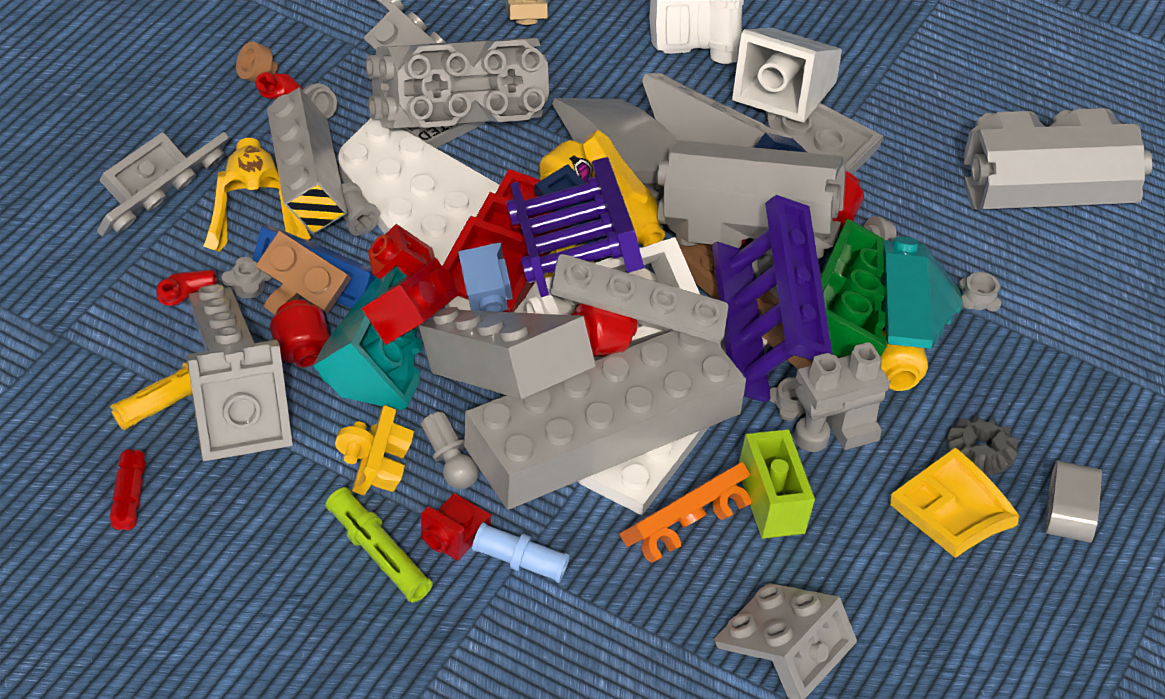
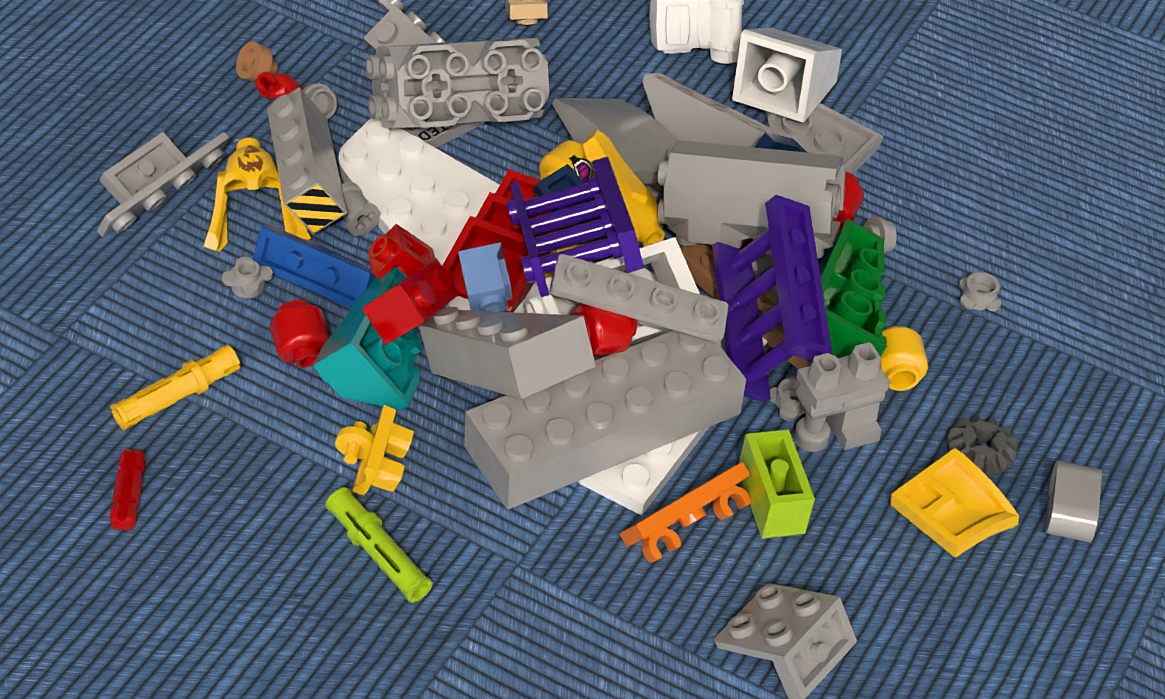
(177, 286): red arm -> none
(235, 381): light grey bracket -> none
(301, 275): medium nougat plate -> none
(452, 526): red bracket -> none
(460, 469): light grey axle -> none
(520, 552): light blue pin -> none
(917, 294): teal wedge -> none
(1072, 162): light grey brick -> none

